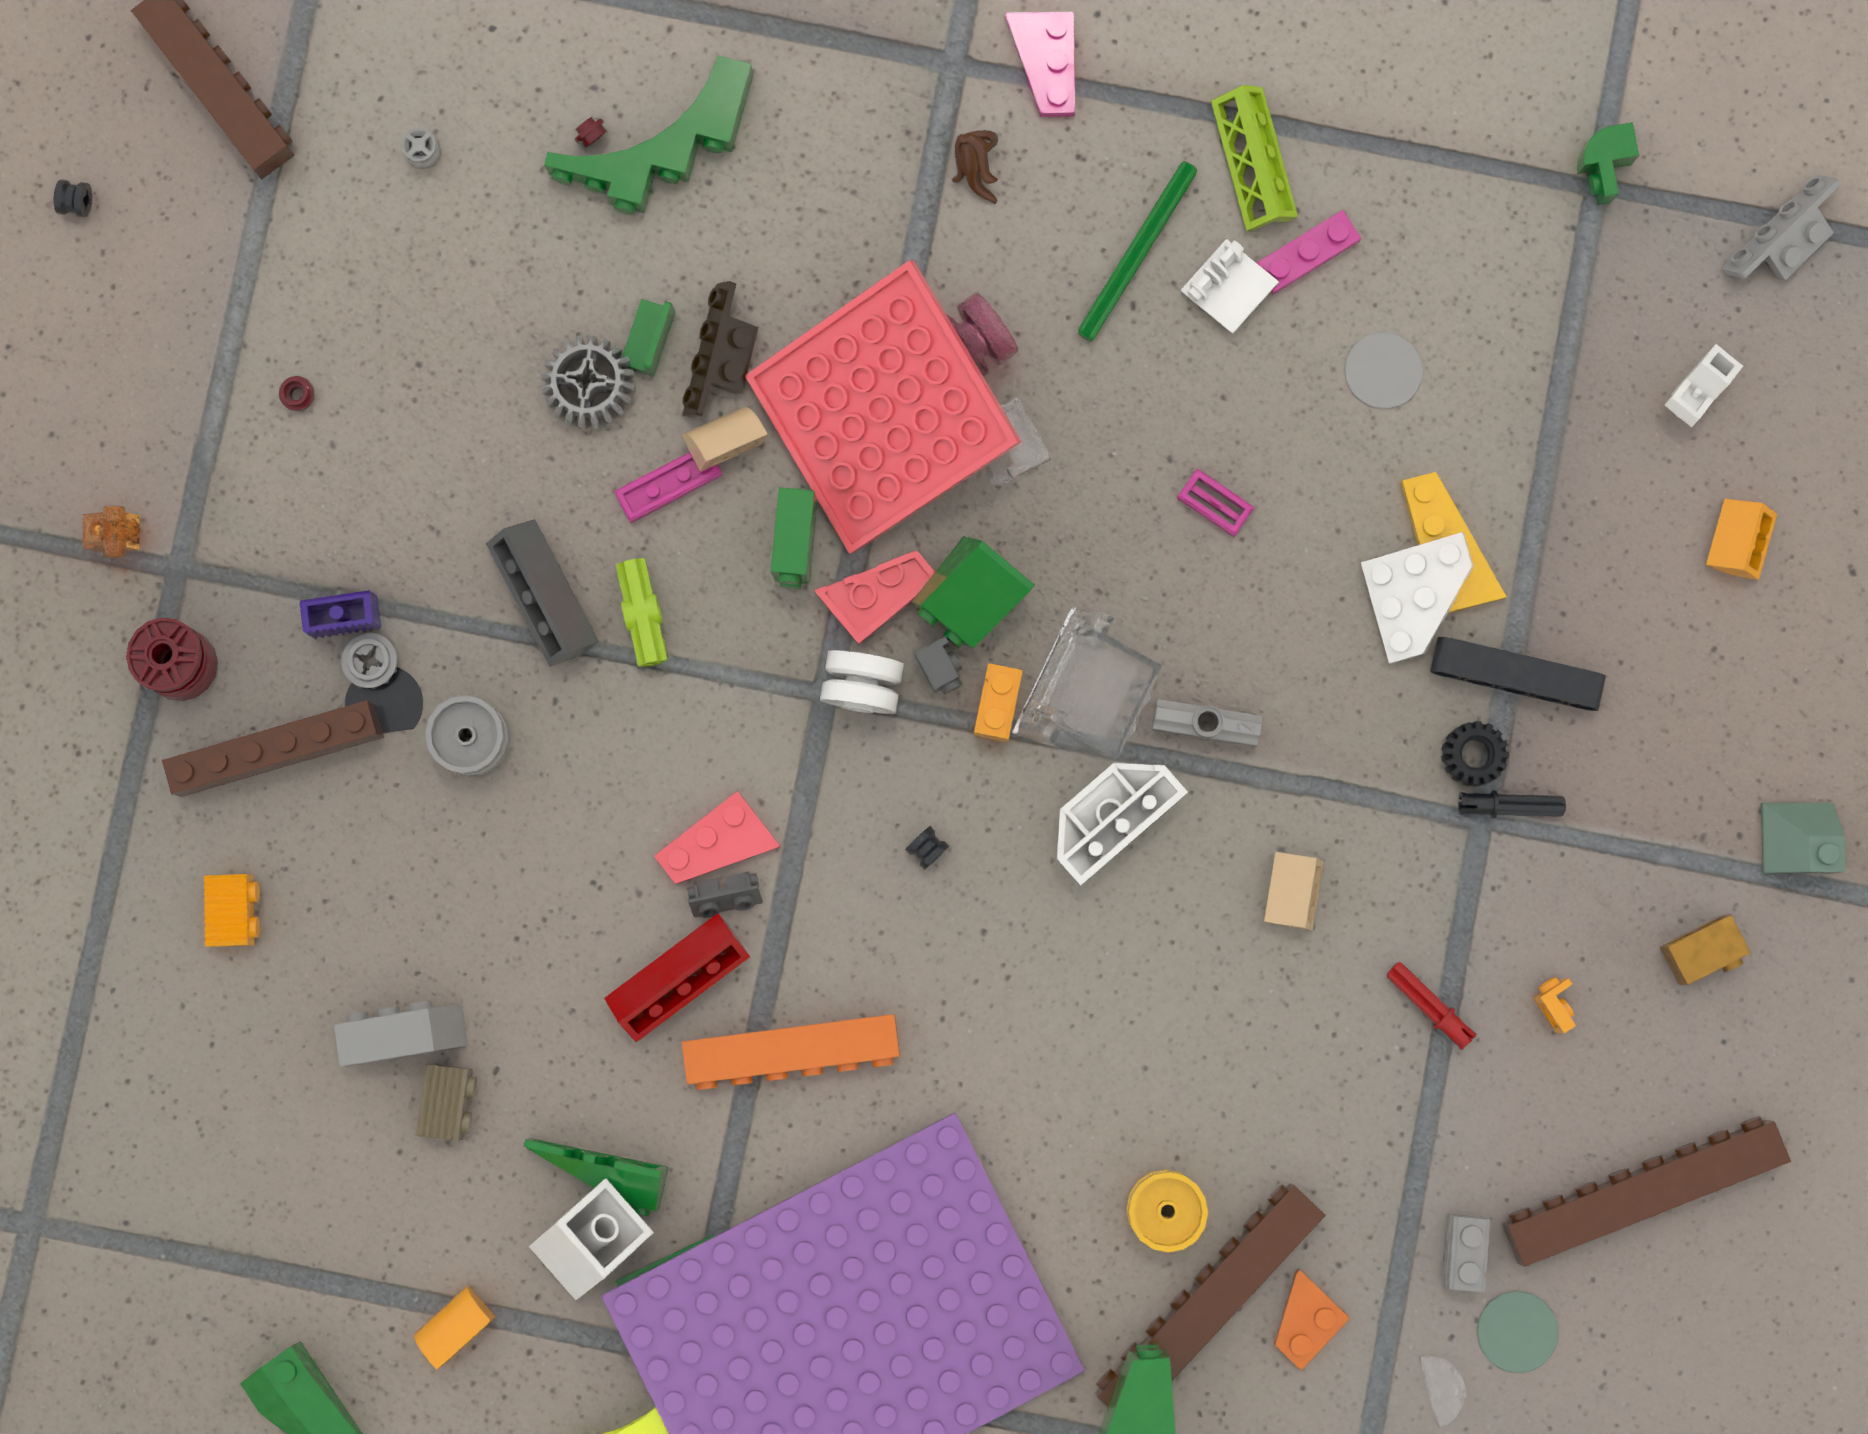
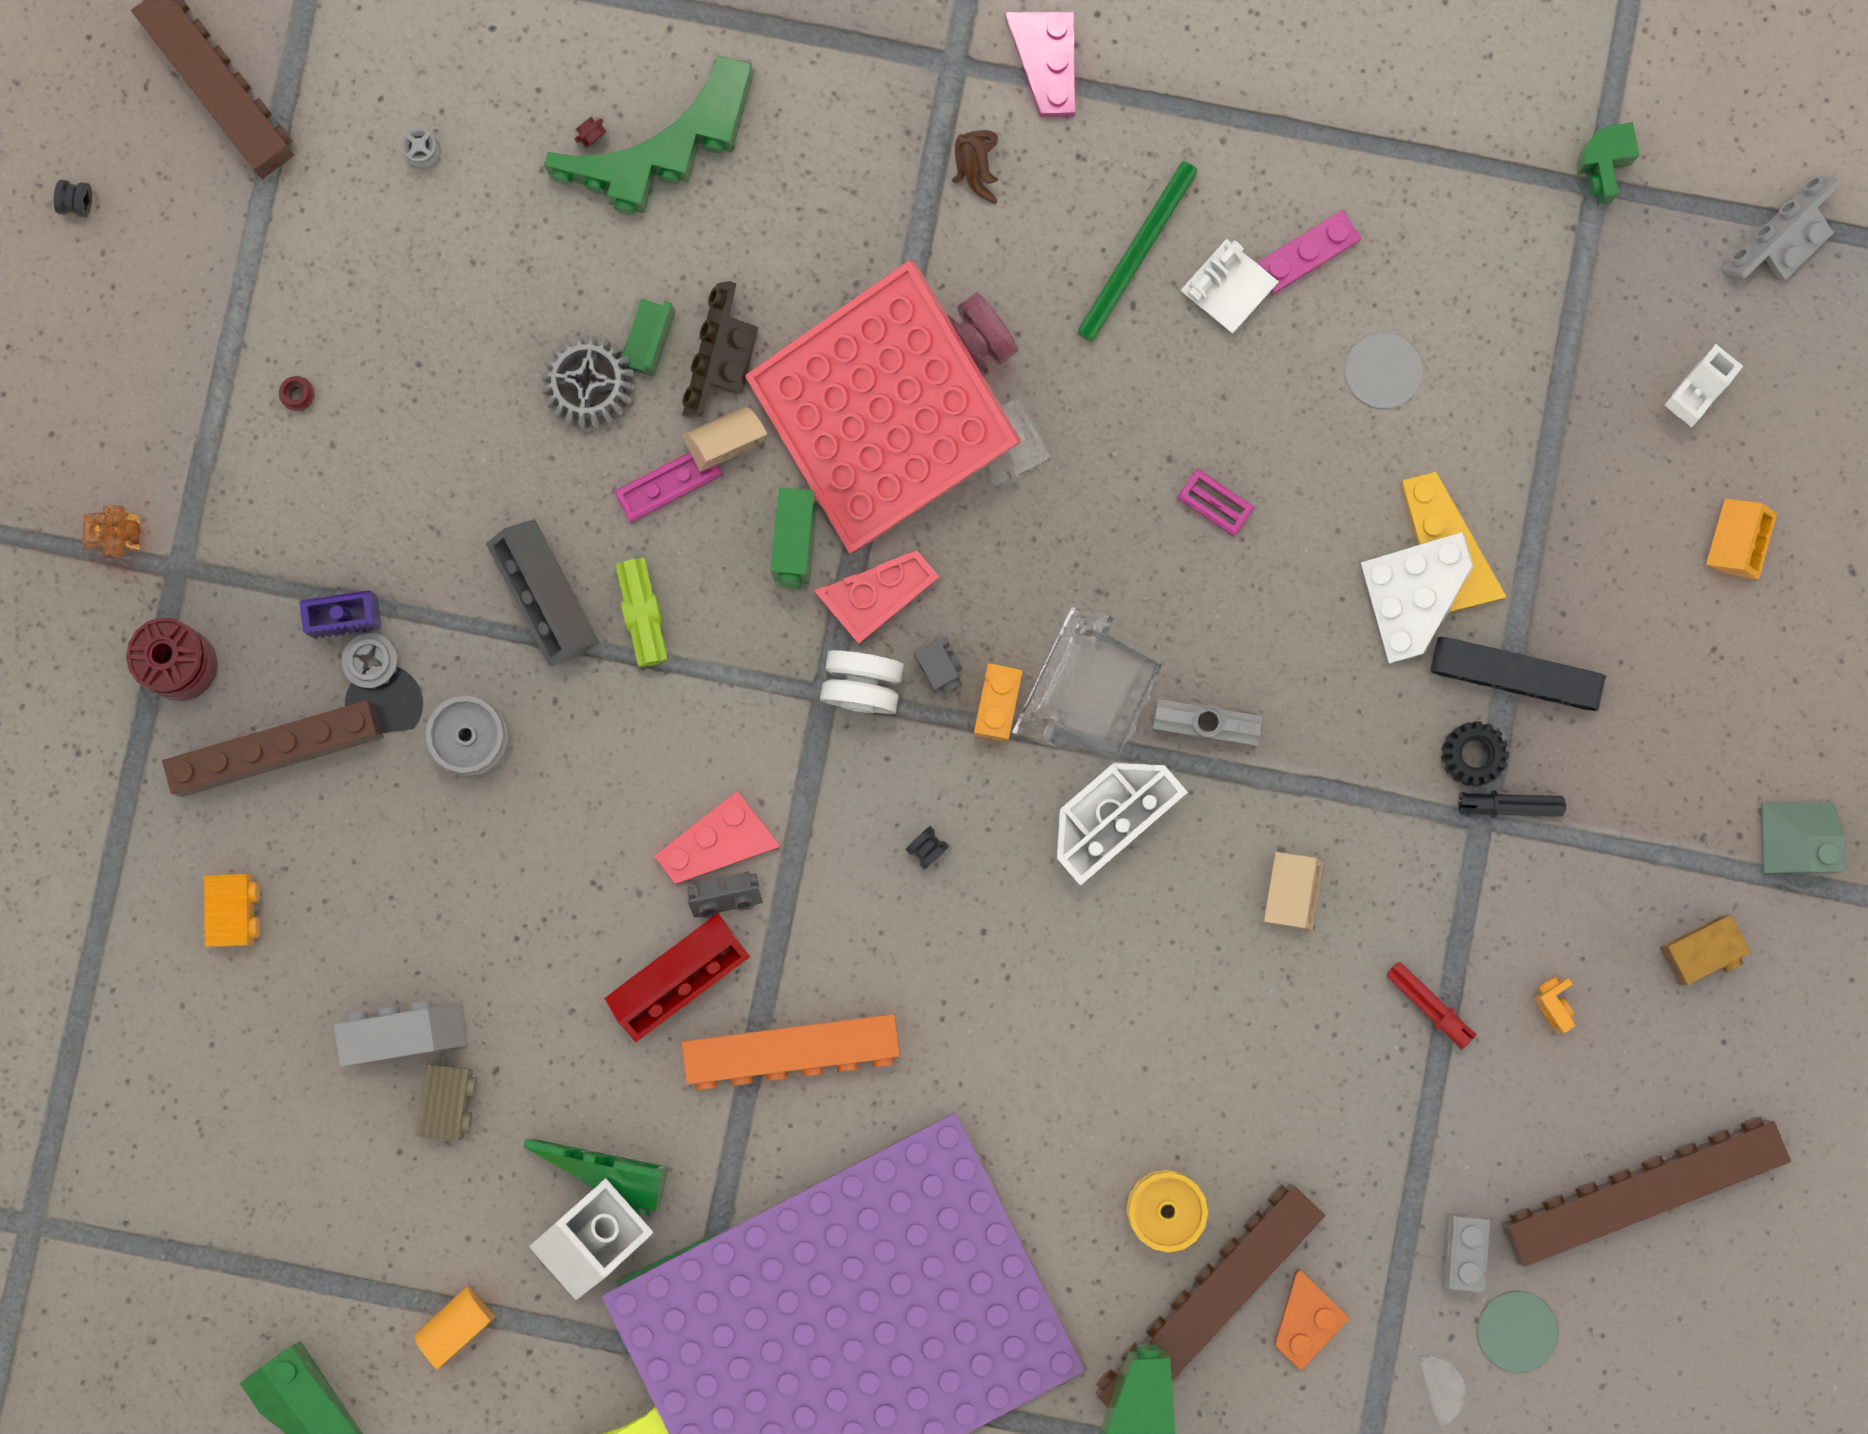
(971, 592): green slope -> none
(1265, 156): lime fence -> none

